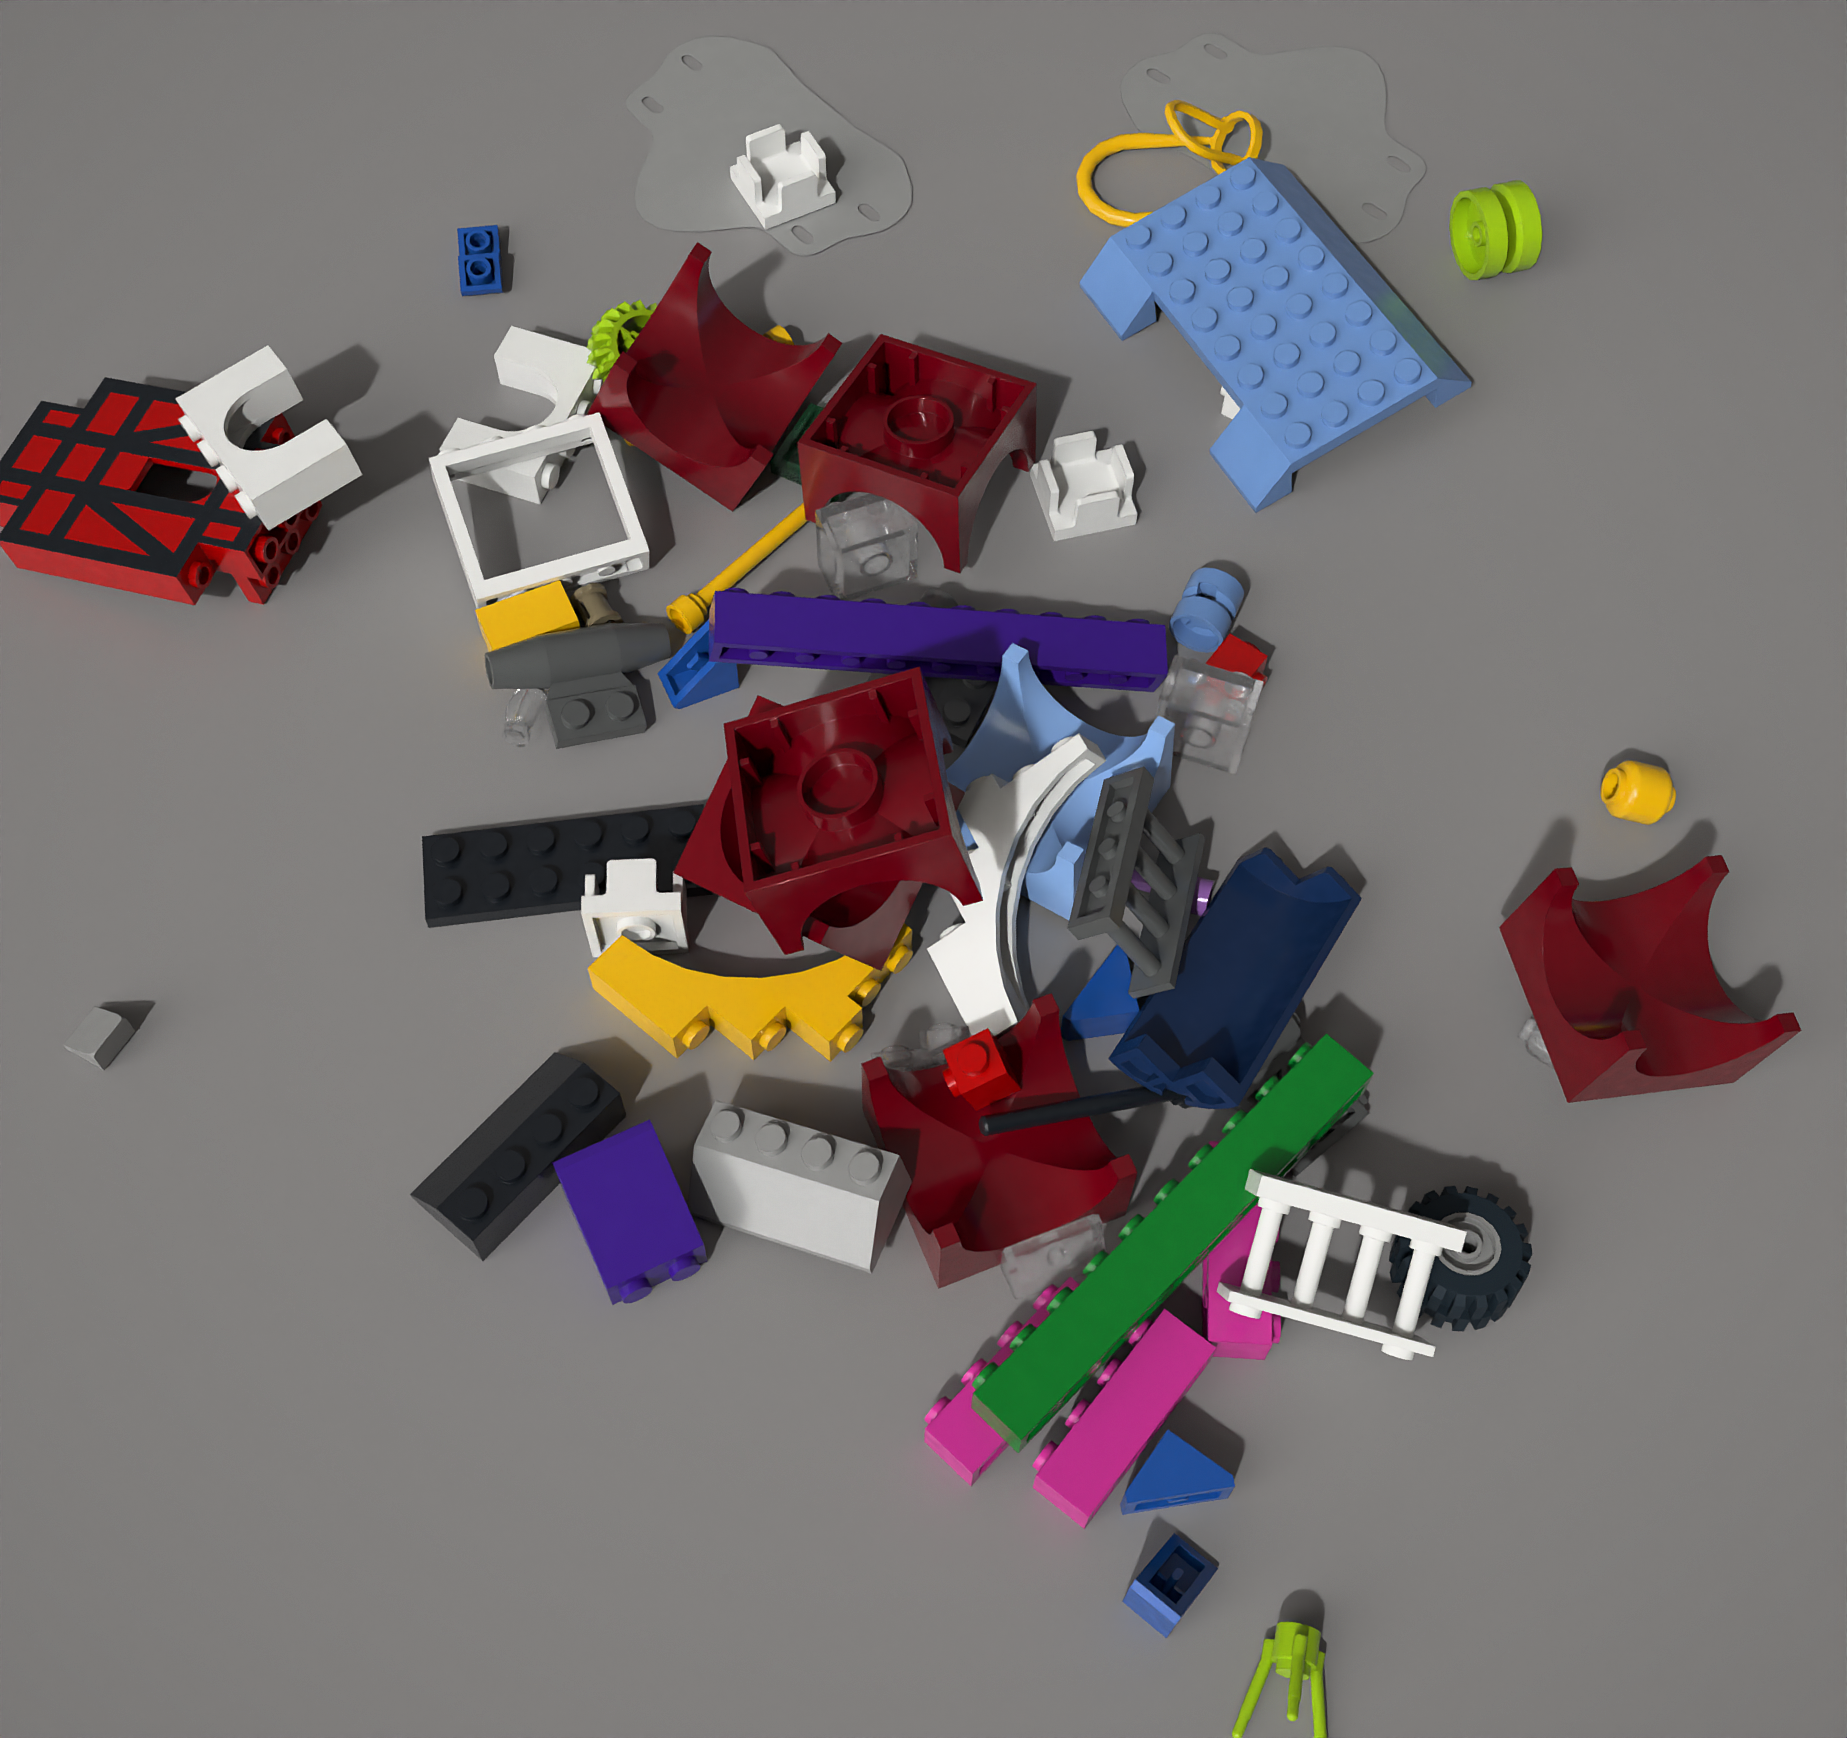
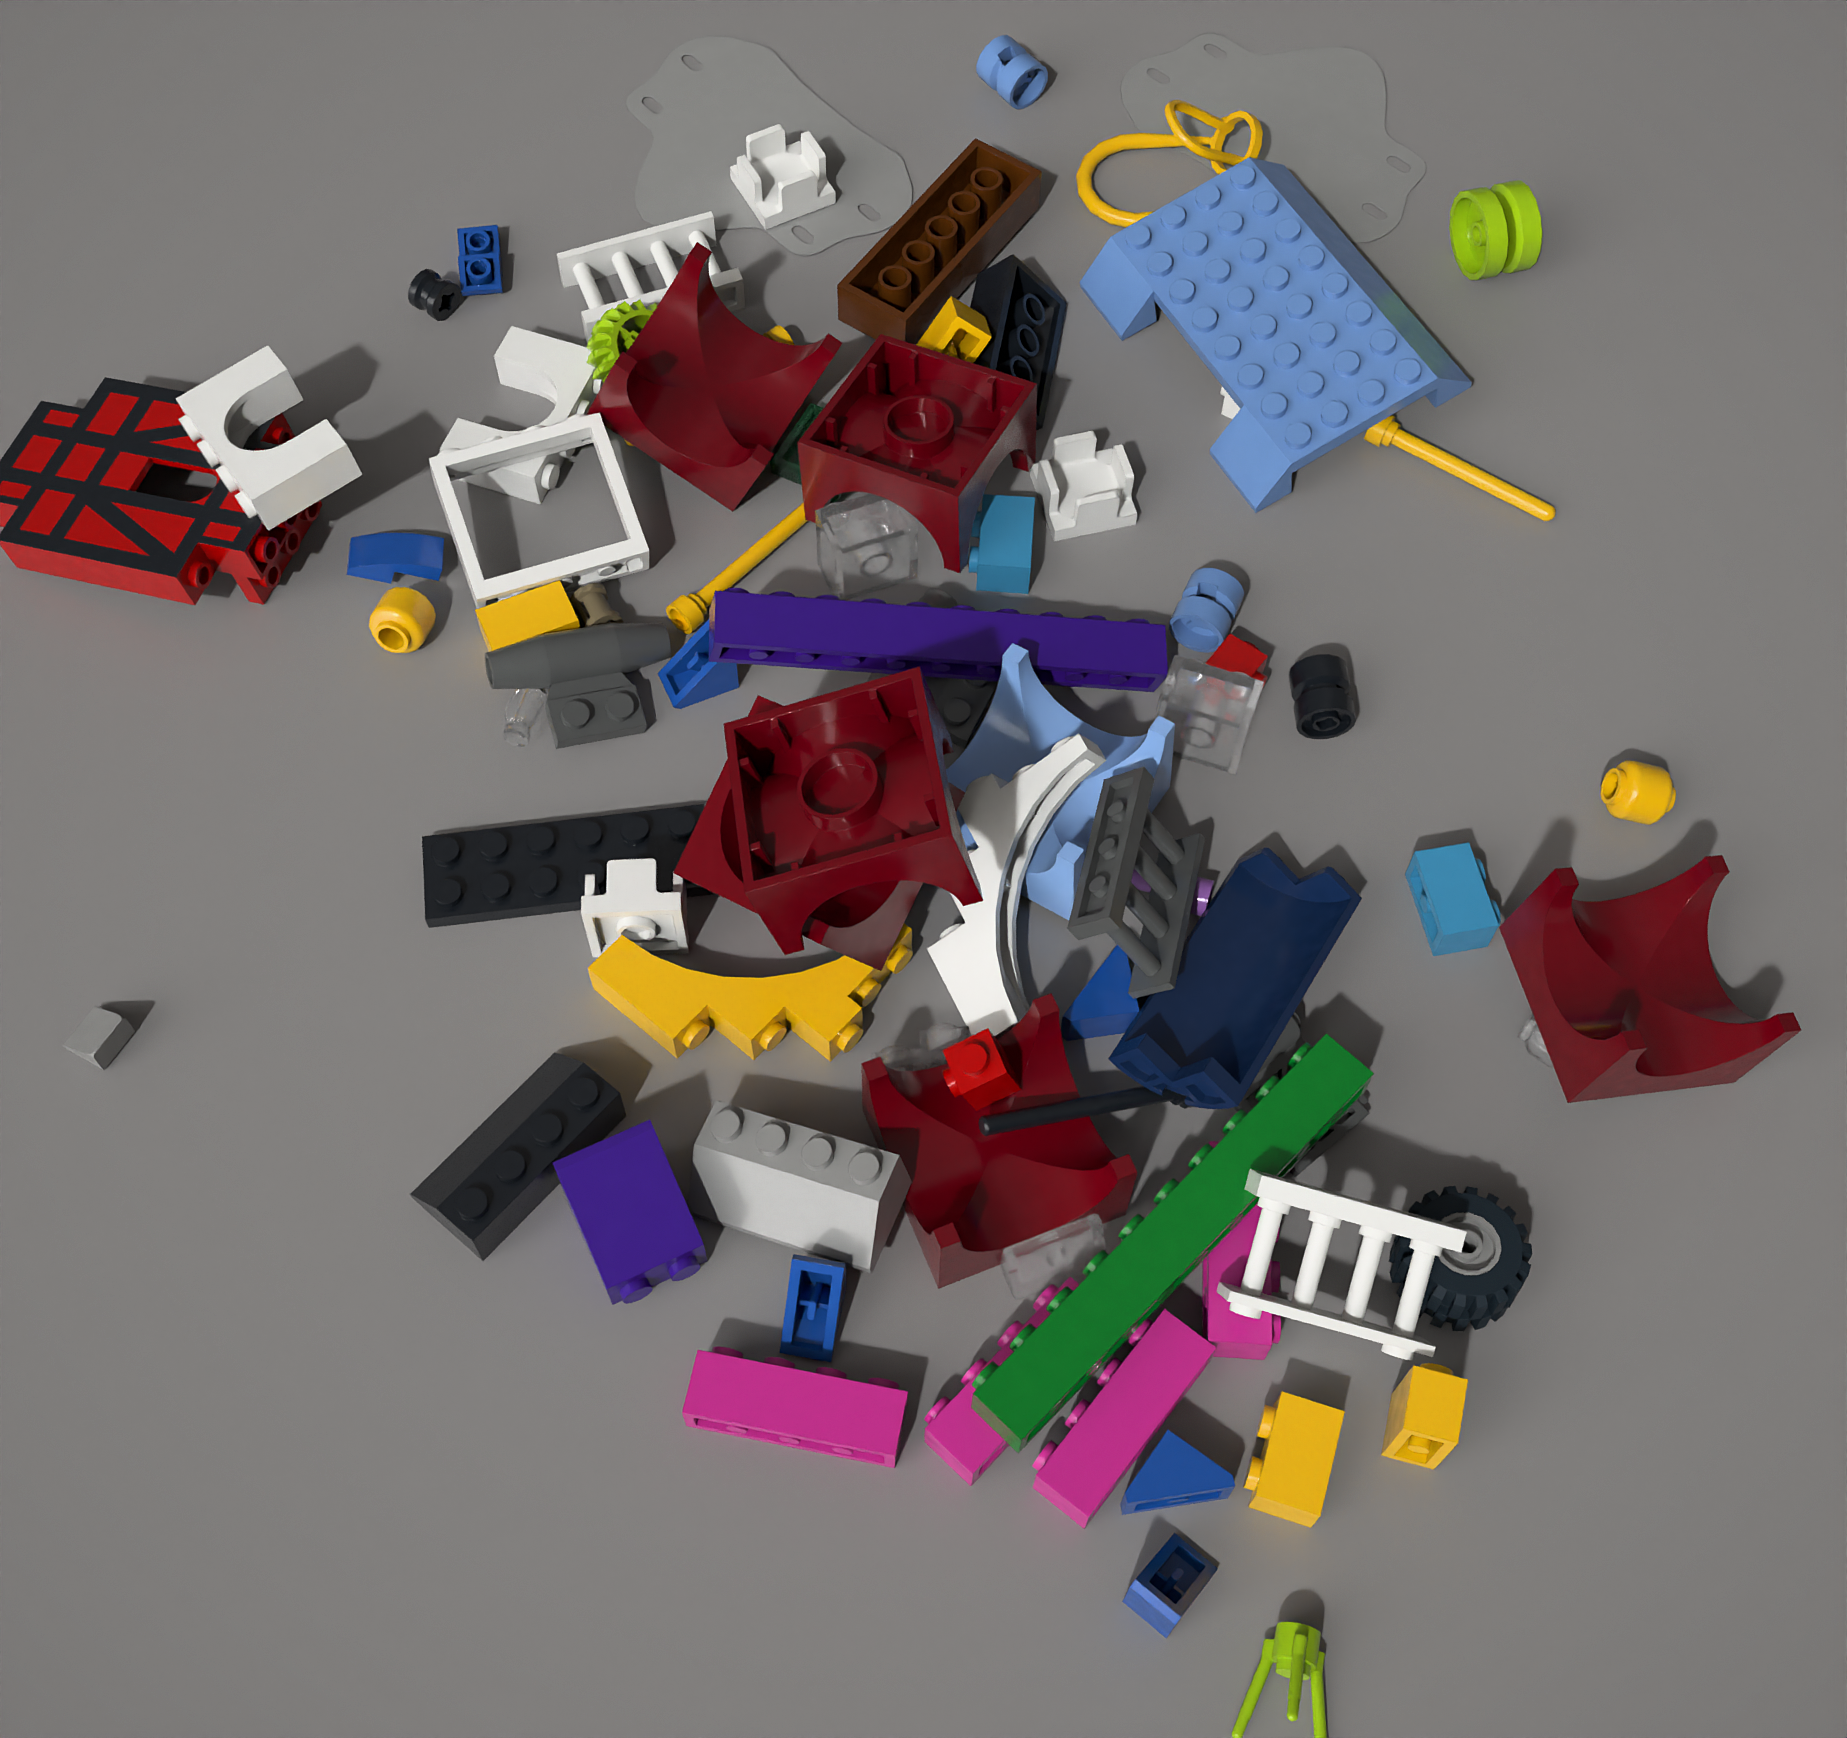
(382, 554): none -> blue slope
(402, 620): none -> yellow head
(433, 294): none -> black wheel
(640, 249): none -> white fence
(796, 1406): none -> dark pink brick
(813, 1307): none -> blue slope
(939, 244): none -> reddish brown brick
(957, 332): none -> yellow brick
(1004, 544): none -> dark azure brick
(1012, 72): none -> medium blue wheel
(1023, 324): none -> black slope
(1295, 1458): none -> yellow brick
(1321, 696): none -> black wheel
(1389, 432): none -> yellow piece
(1425, 1416): none -> yellow brick
(1452, 899): none -> dark azure brick

